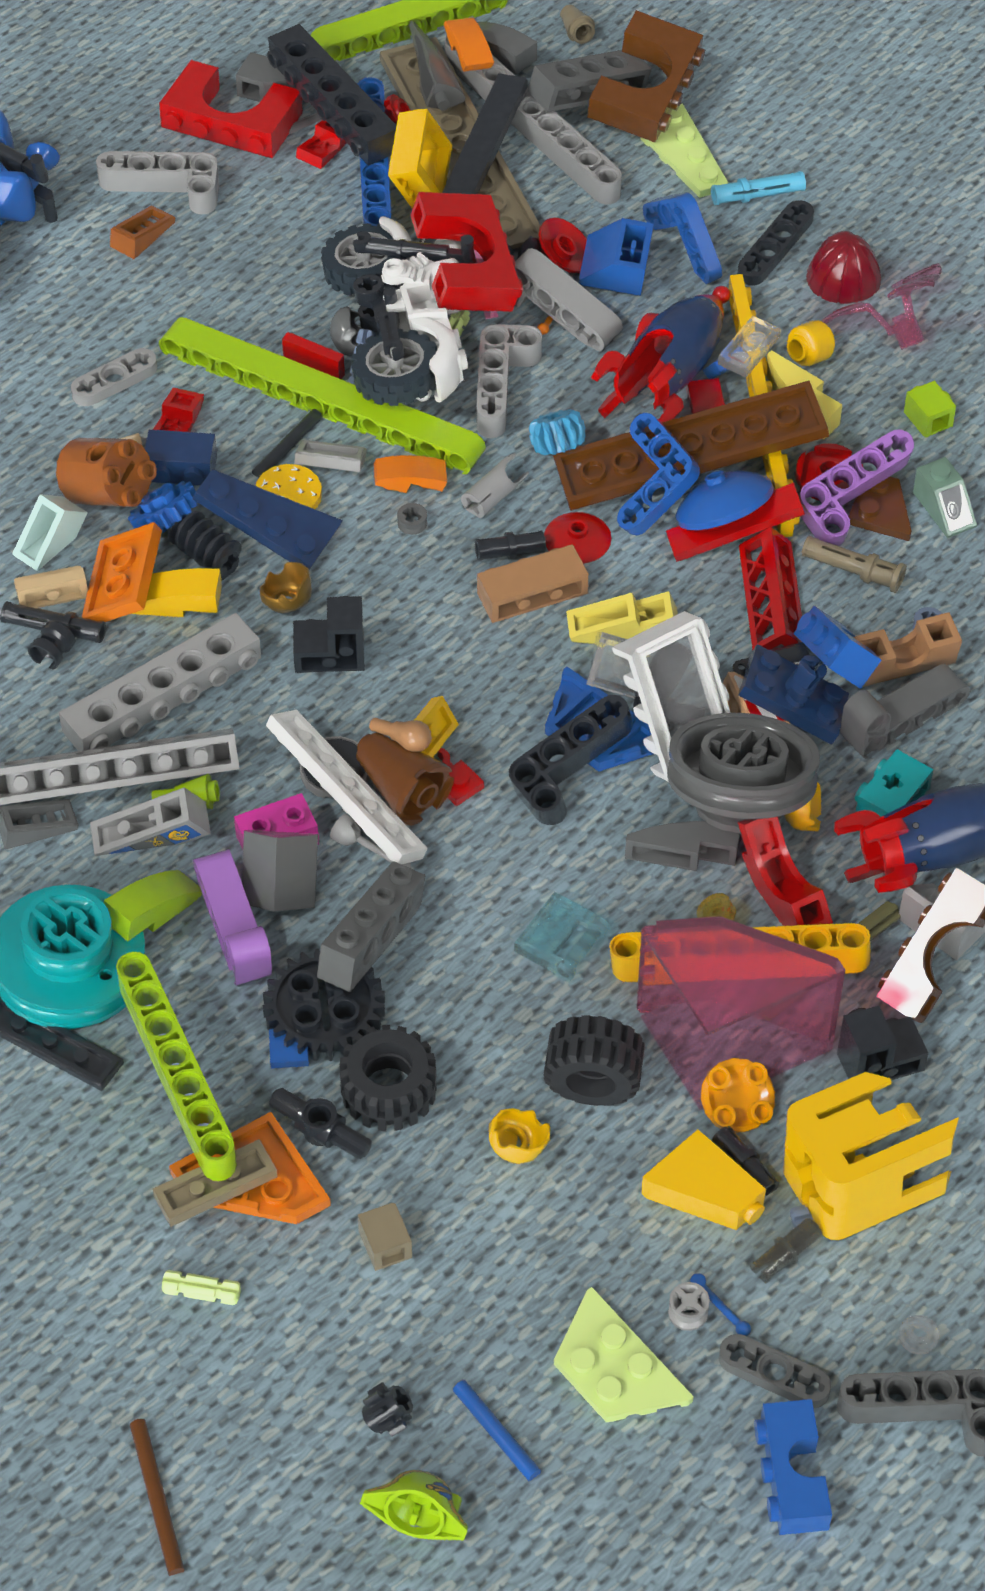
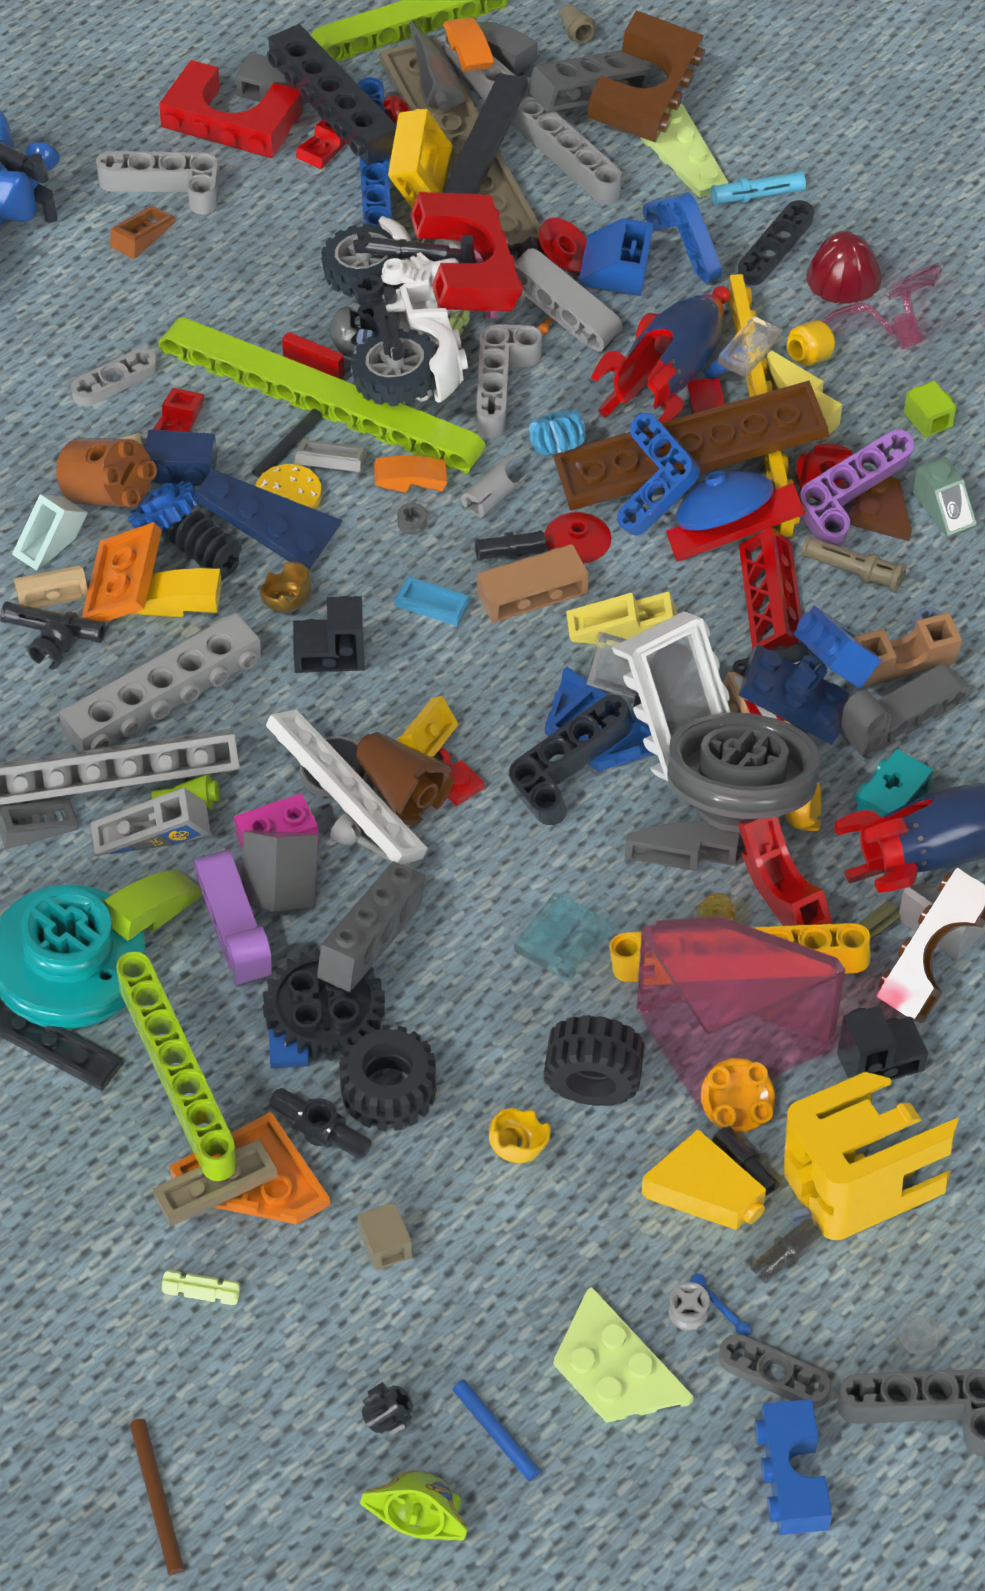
(411, 735): medium nougat piece -> none
(432, 601): none -> dark azure tile

